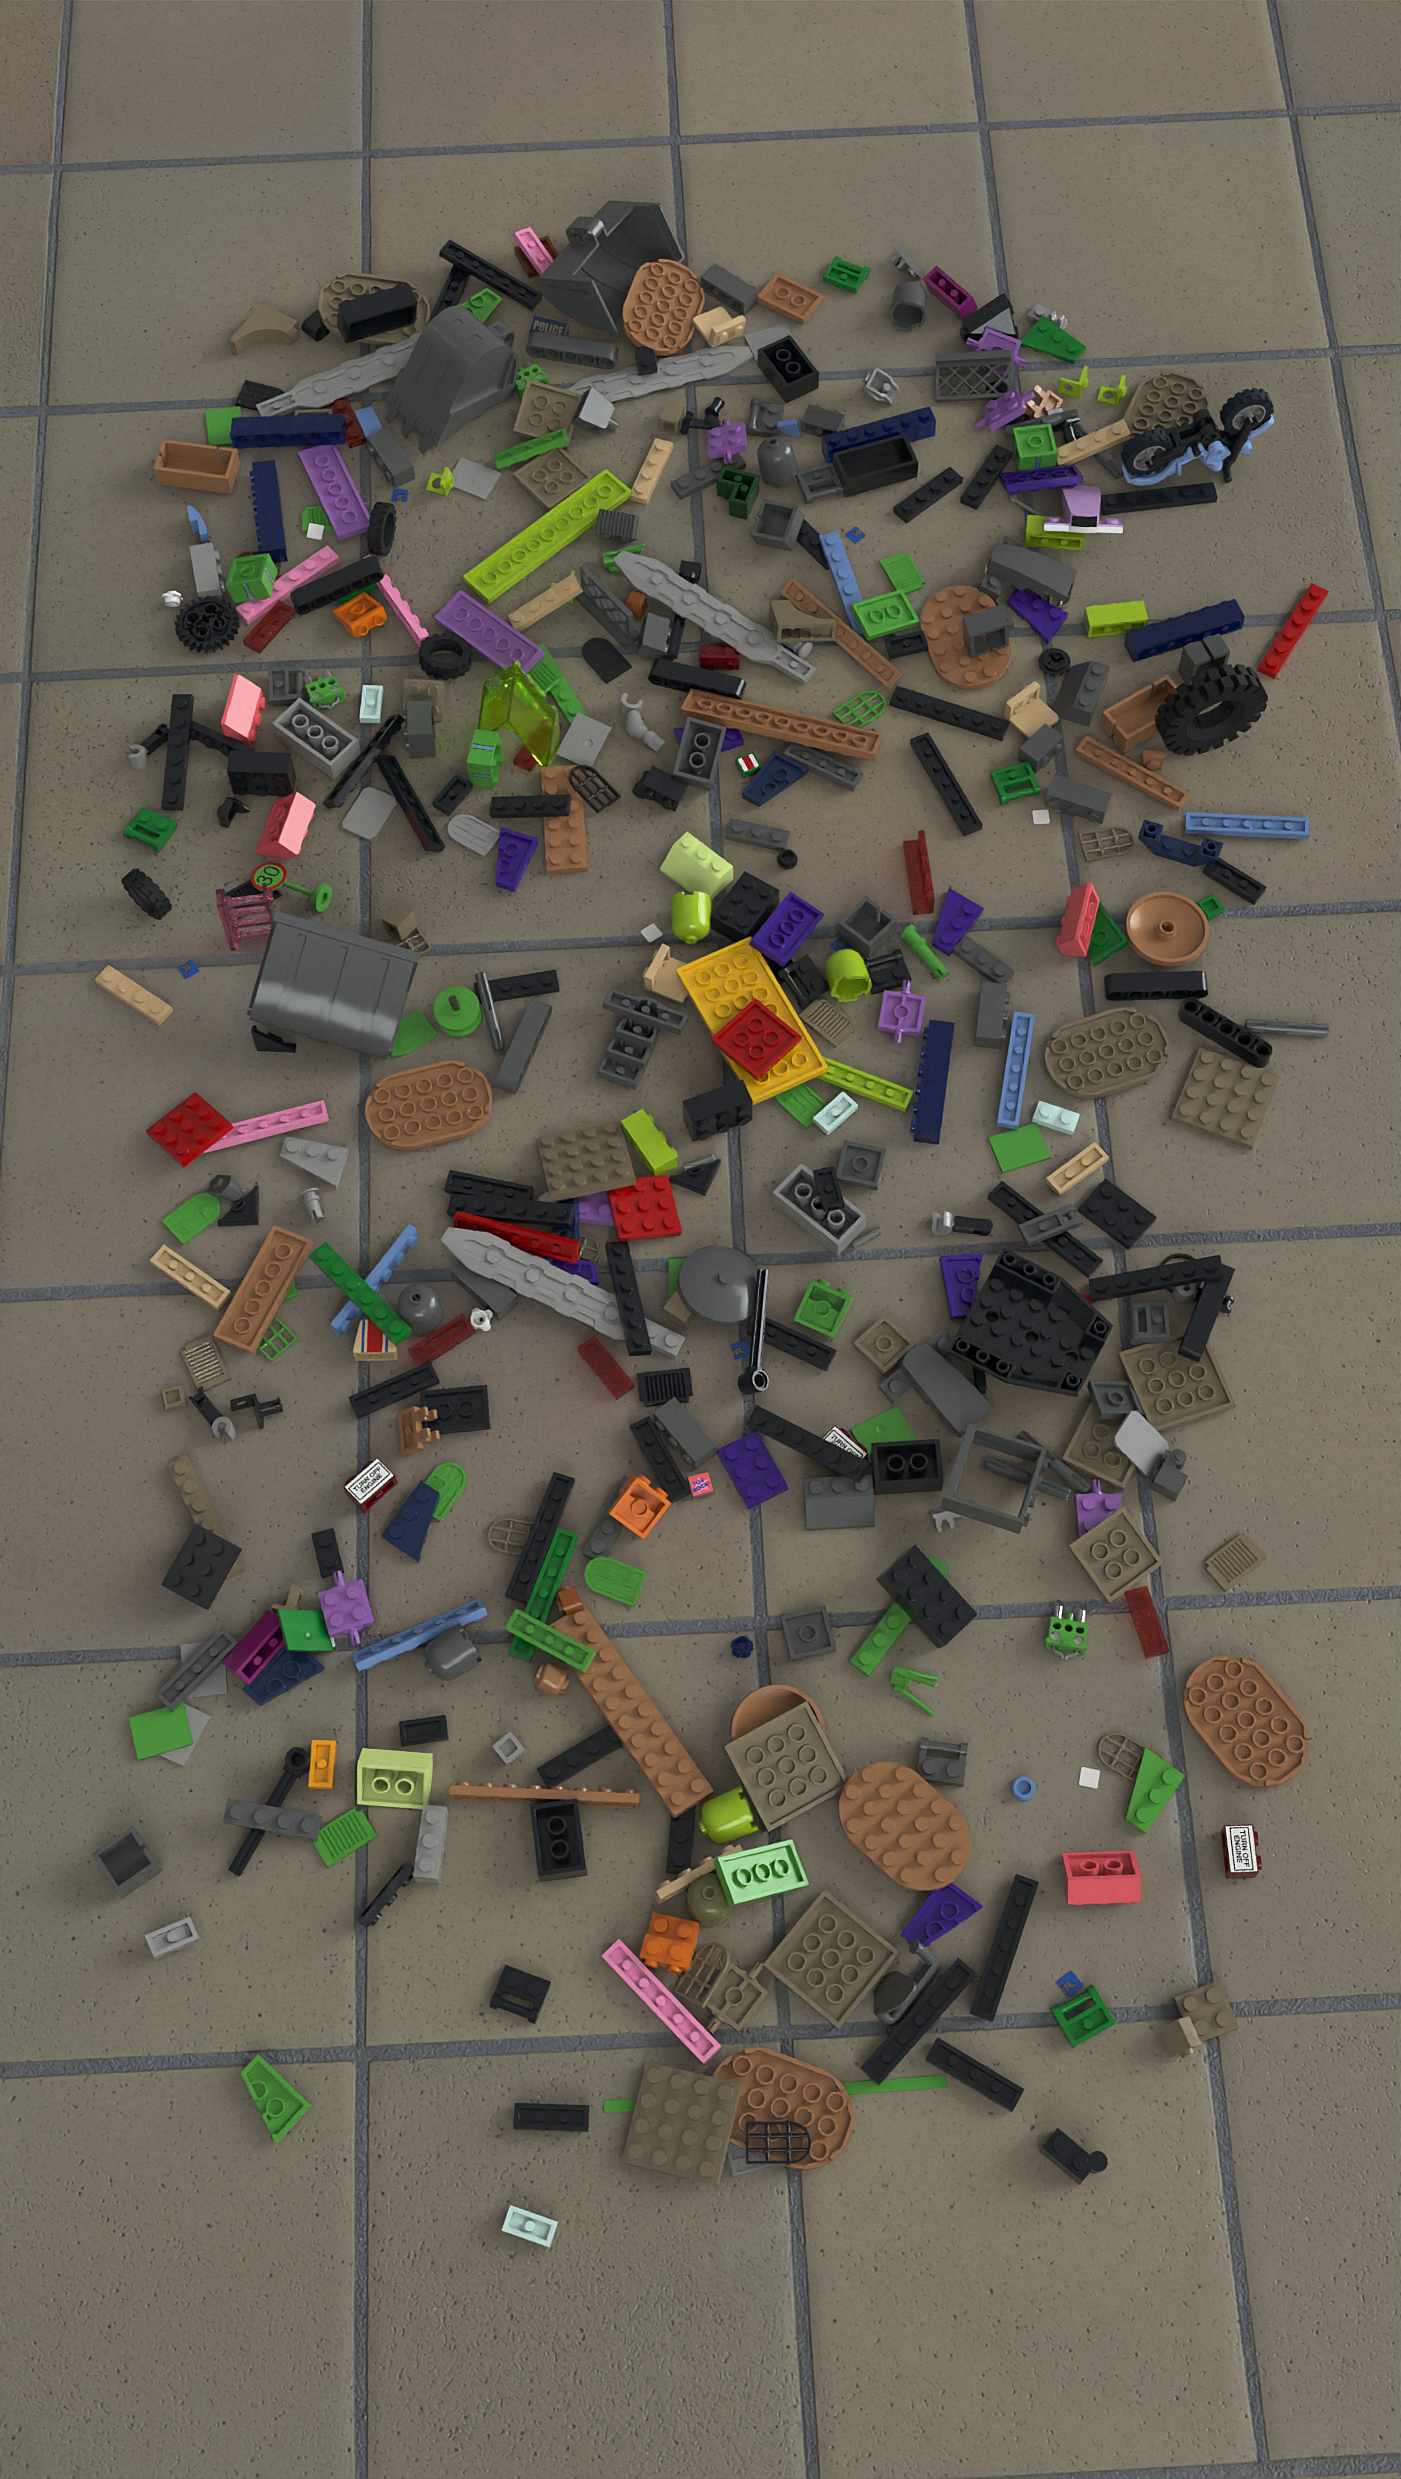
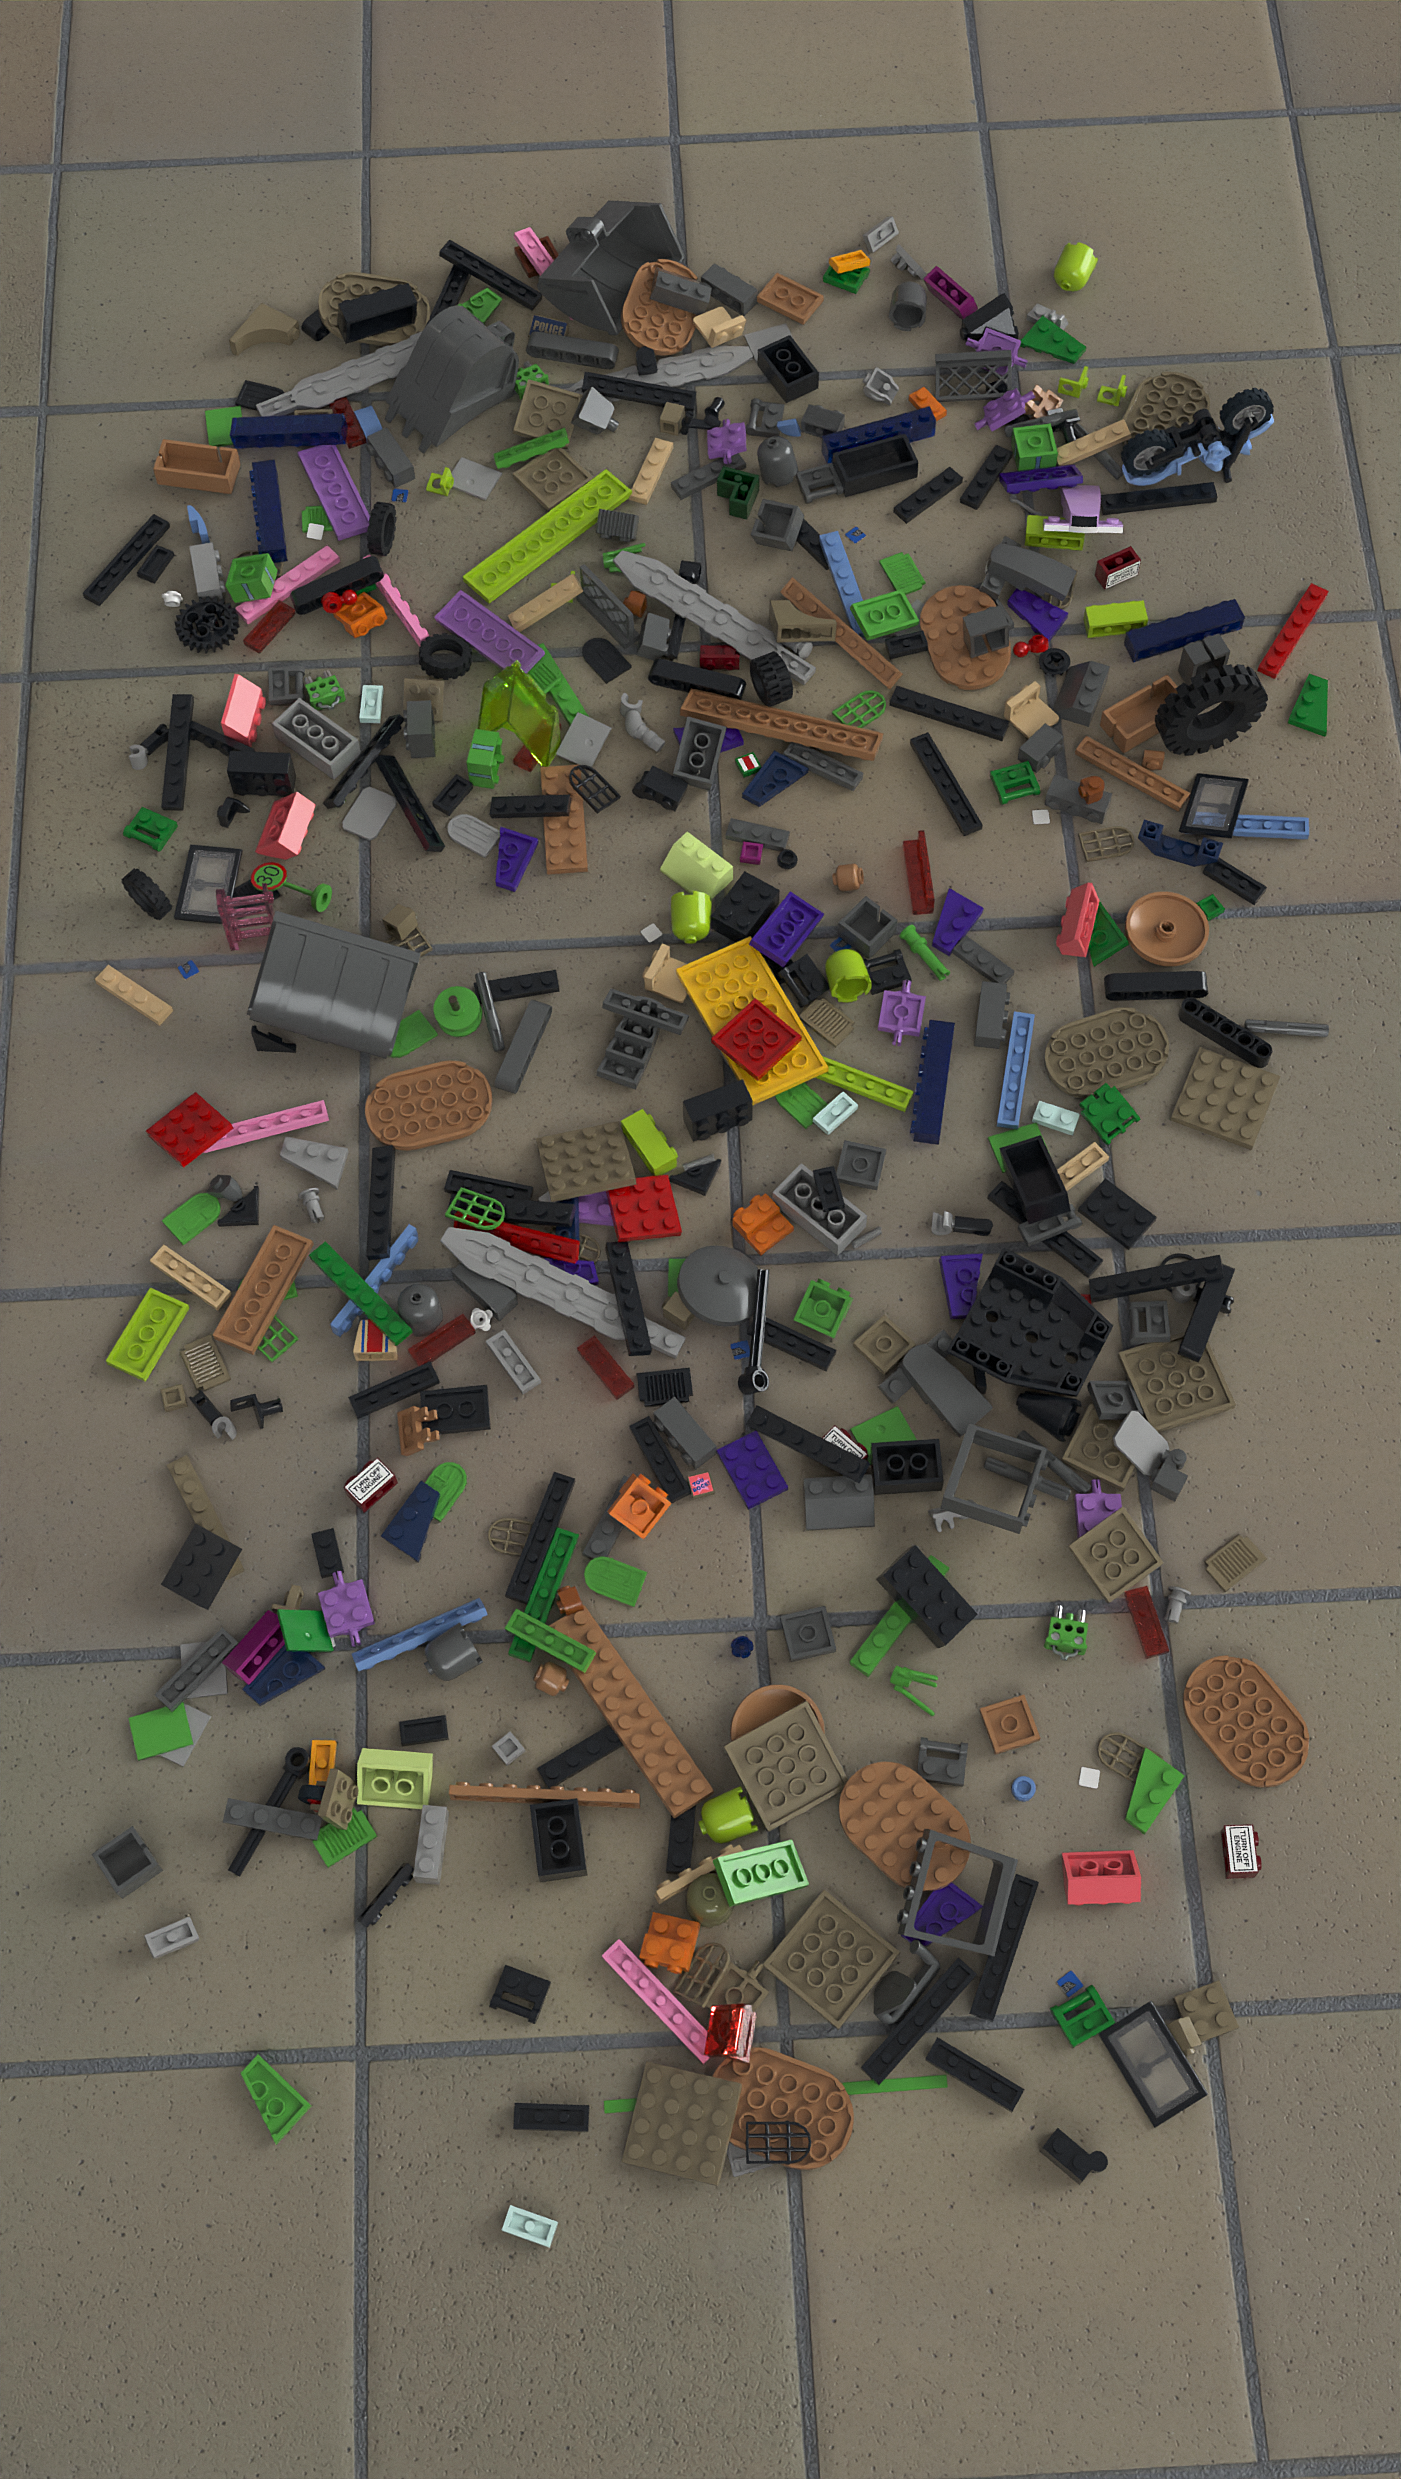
(126, 560): none -> black plate
(147, 1334): none -> lime plate
(155, 564): none -> black tile
(204, 873): none -> clear door
(332, 1798): none -> dark tan plate
(348, 597): none -> red plate
(380, 1203): none -> black plate
(467, 1212): none -> bright green window
(513, 1362): none -> light grey plate
(638, 391): none -> black plate
(680, 291): none -> dark grey slope
(731, 2032): none -> clear red bracket
(751, 853): none -> magenta tile
(762, 1223): none -> orange plate
(771, 679): none -> black tyre
(848, 877): none -> medium nougat head
(849, 261): none -> light orange plate
(880, 234): none -> light grey plate
(923, 398): none -> orange plate
(994, 1903): none -> dark grey windscreen
(1009, 1724): none -> medium nougat plate
(1035, 1179): none -> black piece
(1036, 645): none -> red plate
(1050, 1412): none -> black cone
(1074, 266): none -> lime cylinder
(1091, 789): none -> dark orange plate
(1108, 1112): none -> green plate
(1117, 567): none -> dark red brick
(1153, 2064): none -> clear door
(1175, 1604): none -> light grey pin
(1214, 805): none -> clear door
(1311, 706): none -> green wing

